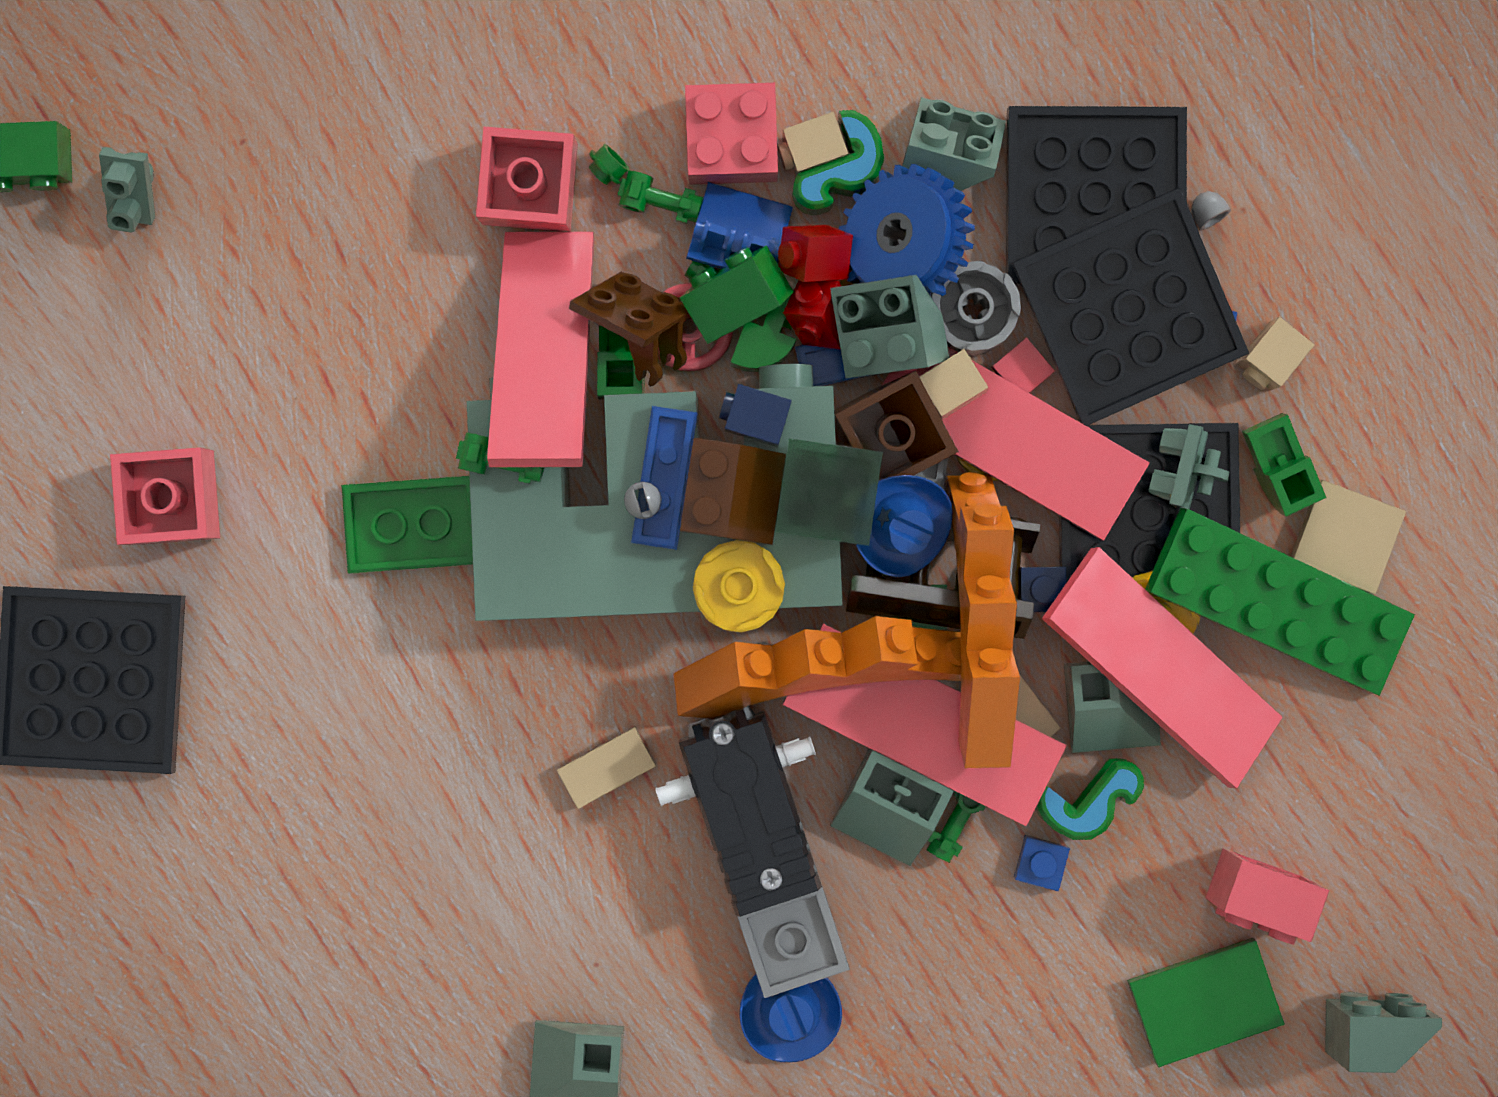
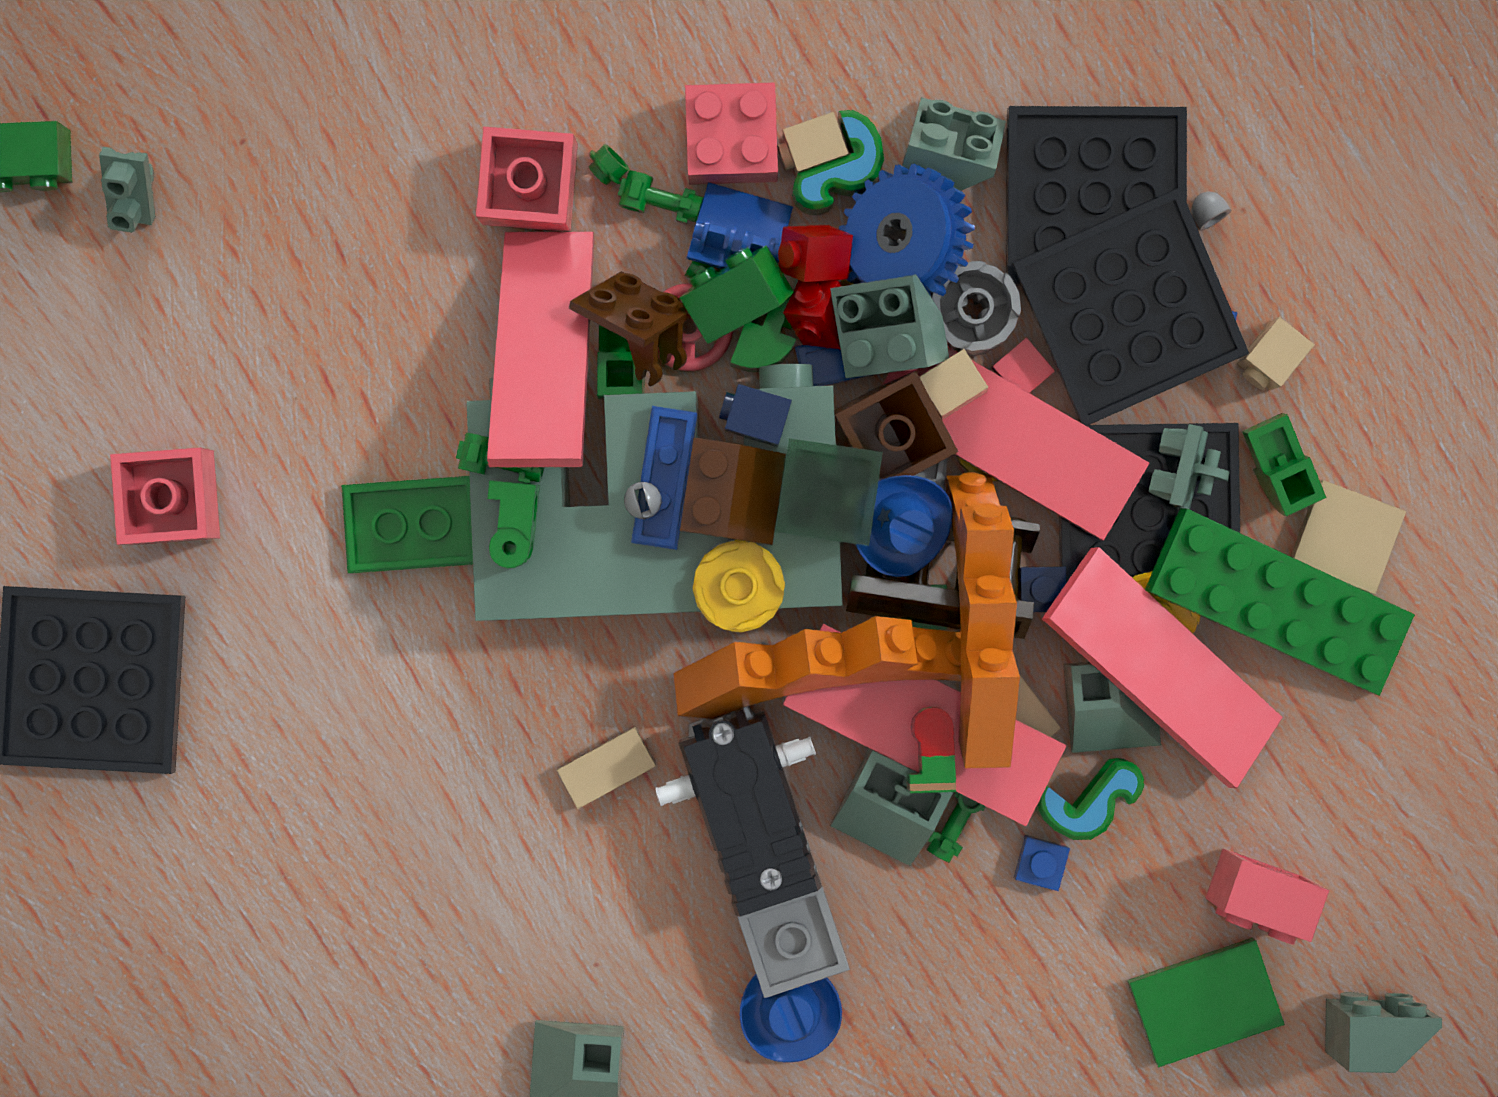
(517, 518): none -> green leg
(936, 752): none -> leg

